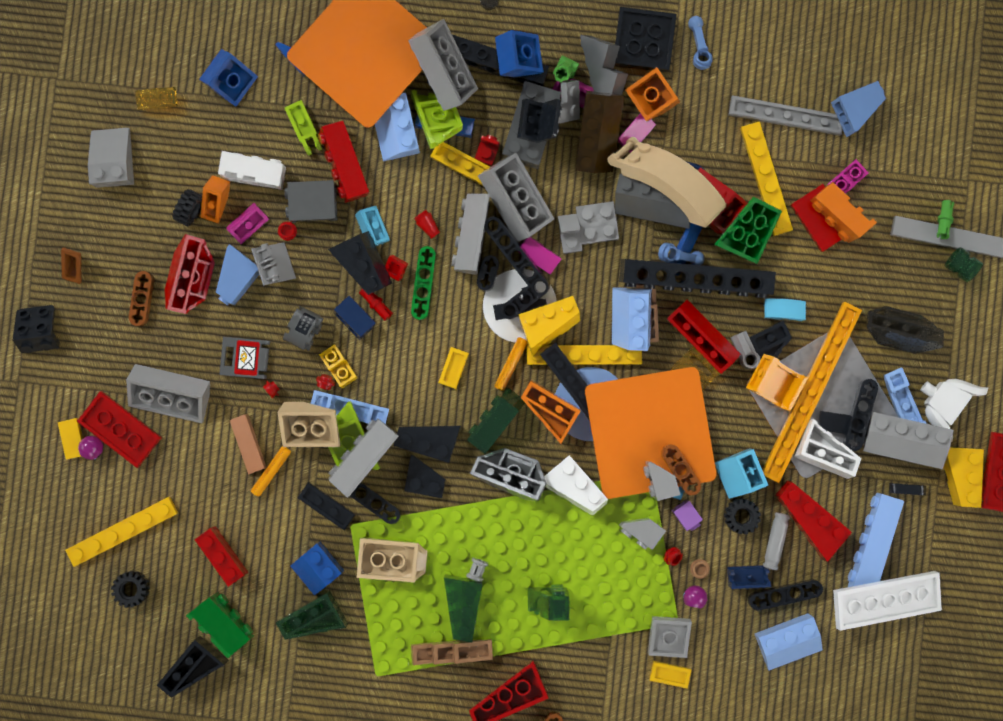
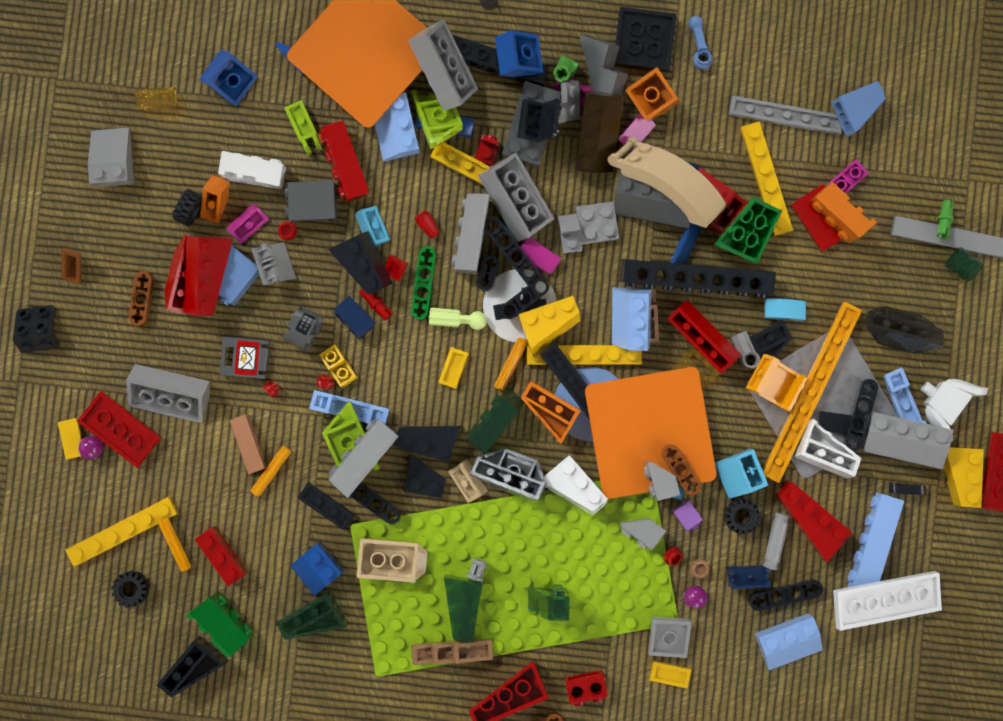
(174, 544): none -> light orange axle
(204, 272): none -> red wedge
(308, 425): tan slope -> none
(454, 318): none -> yellowish green piece
(468, 485): none -> tan slope
(585, 681): none -> red brick
(695, 258): medium blue piece -> none

